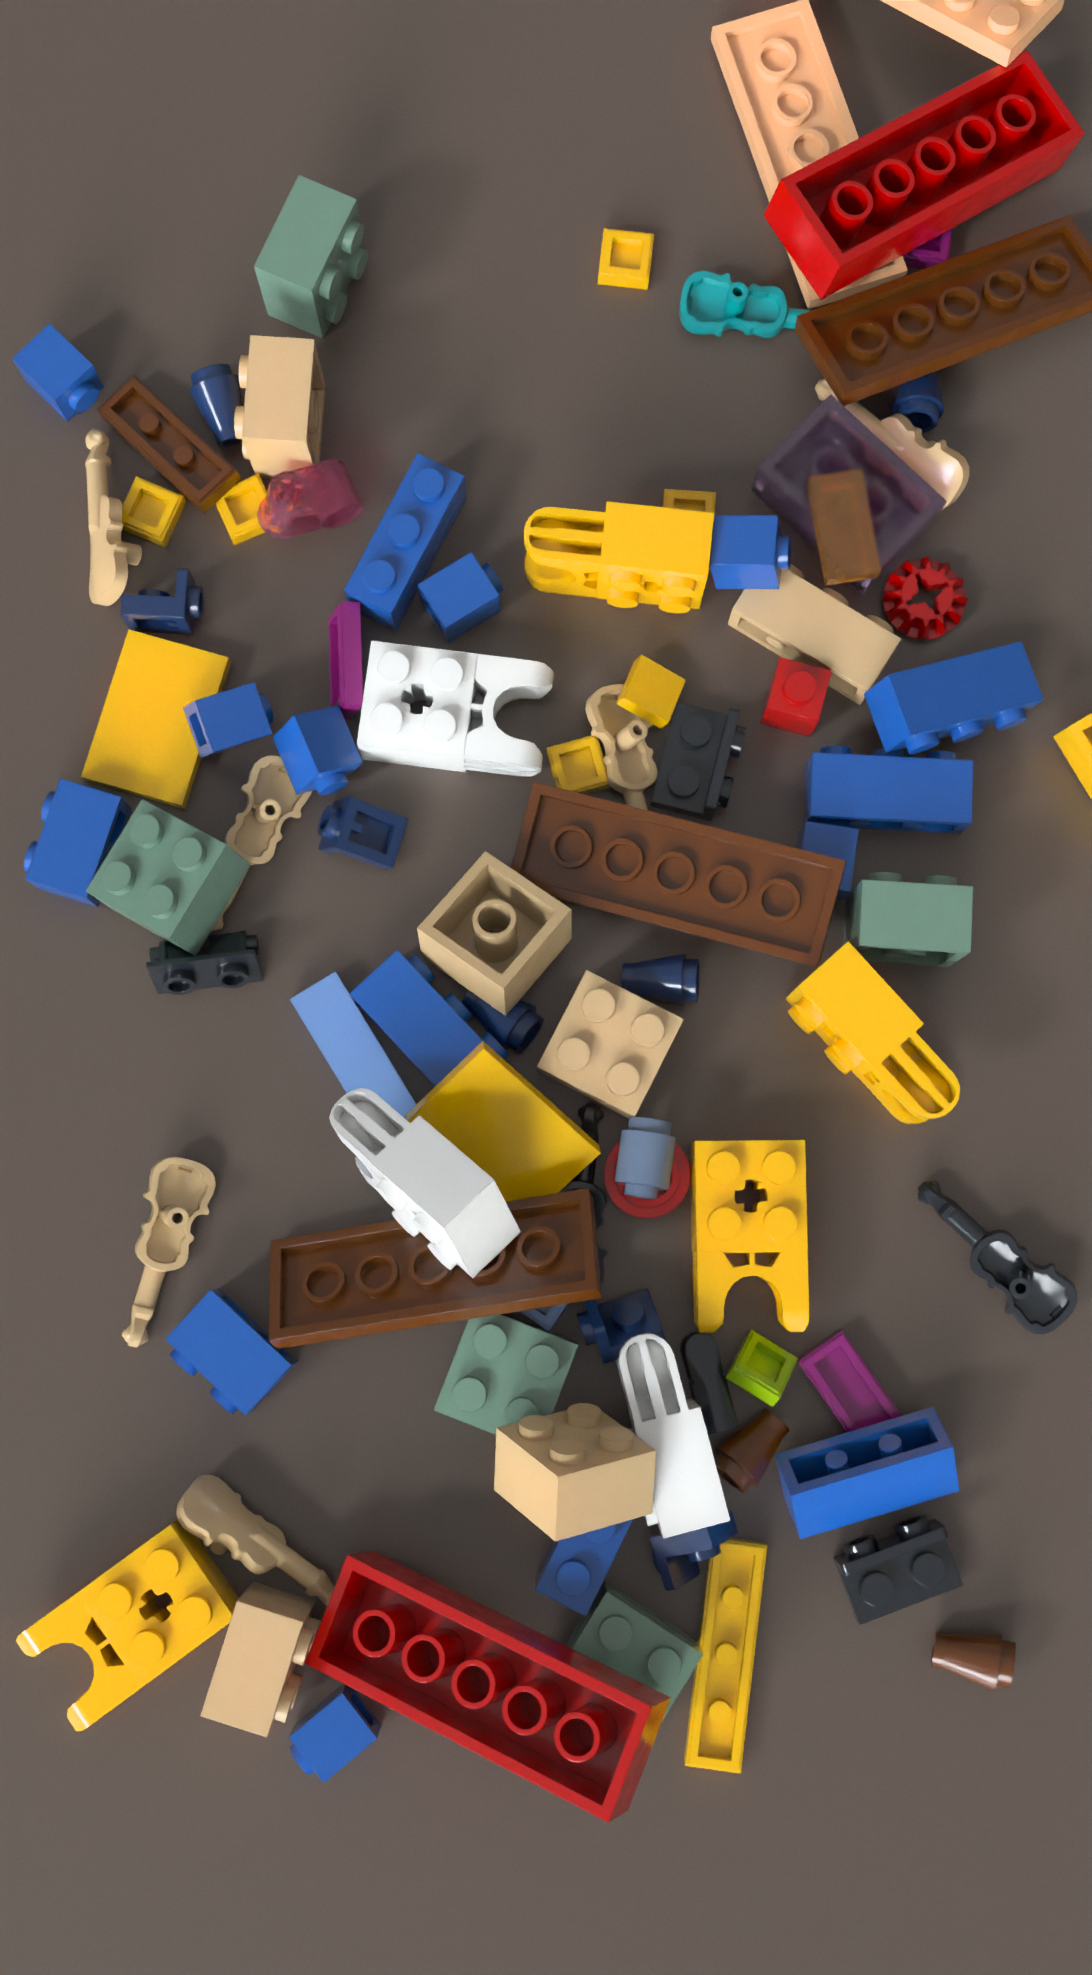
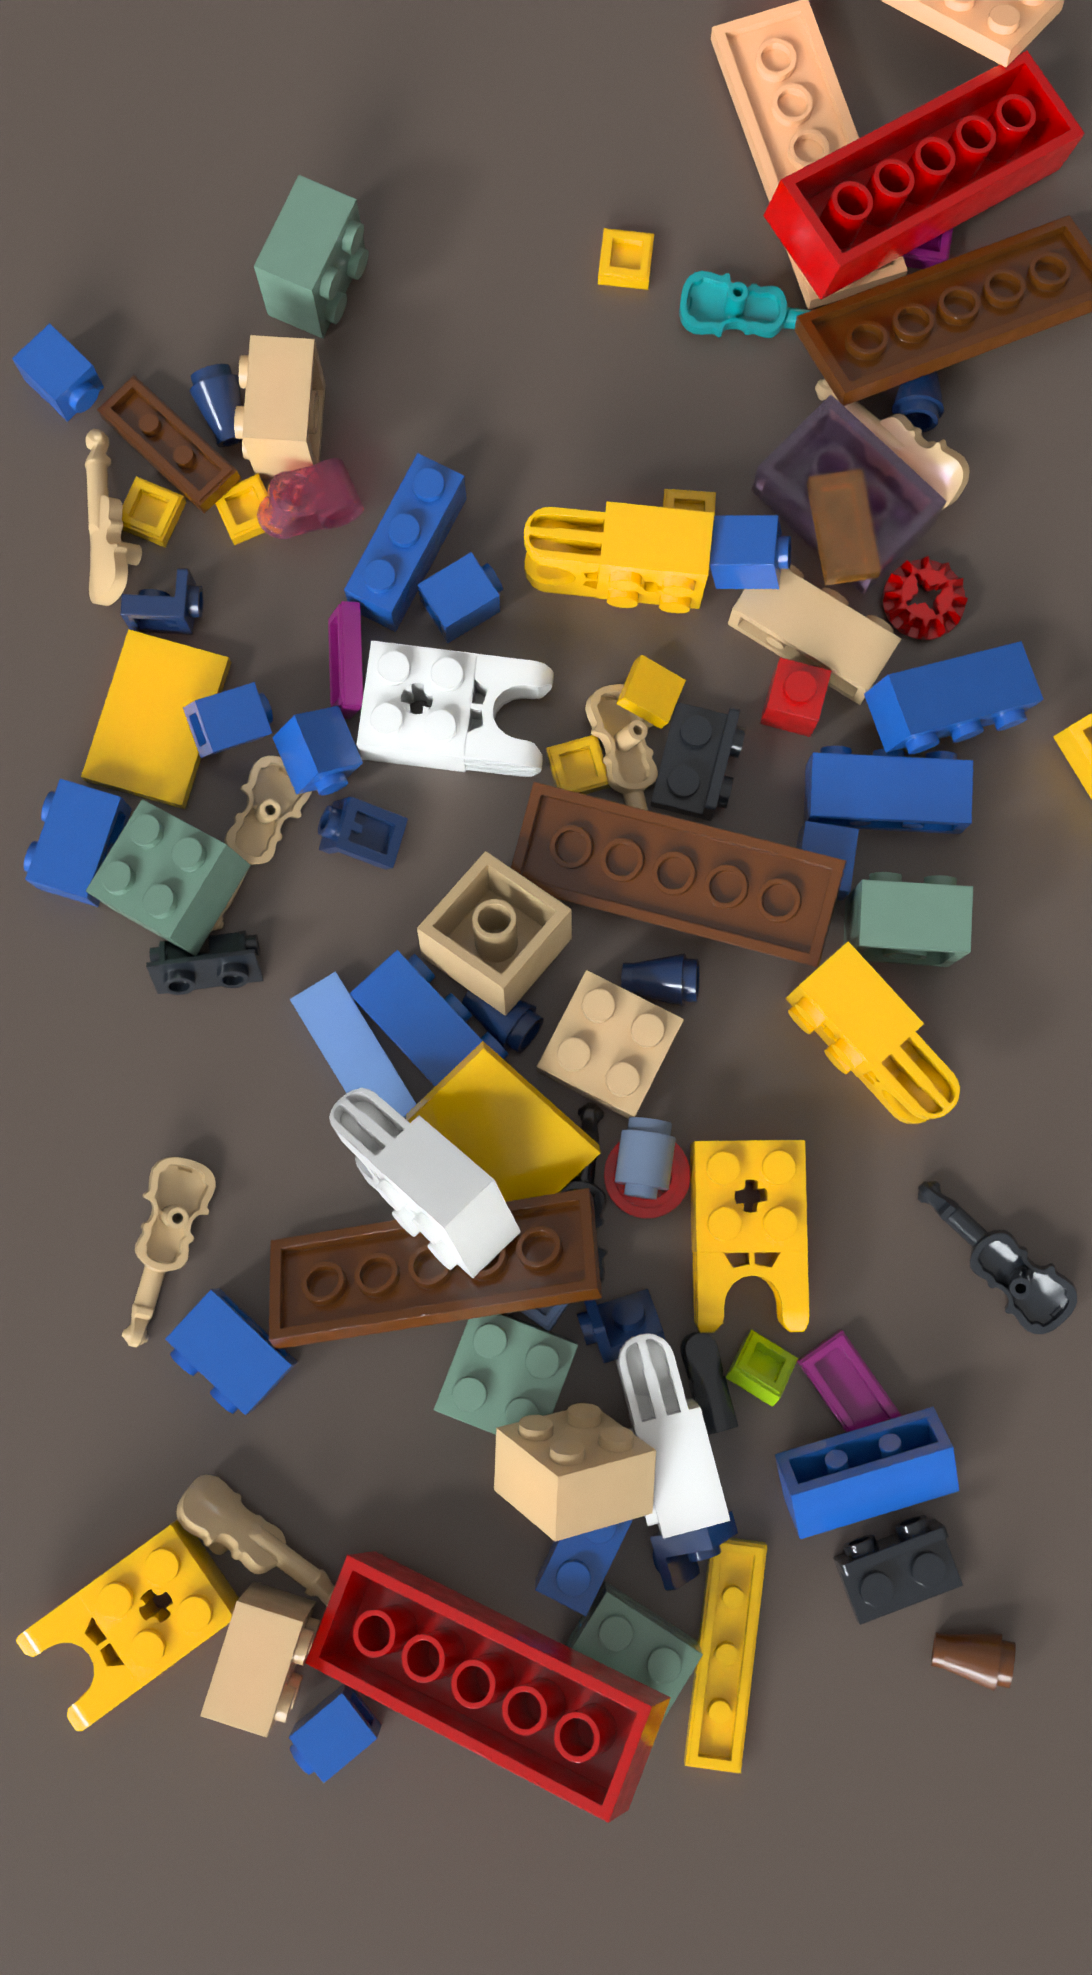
(749, 1451): reddish brown cone -> none

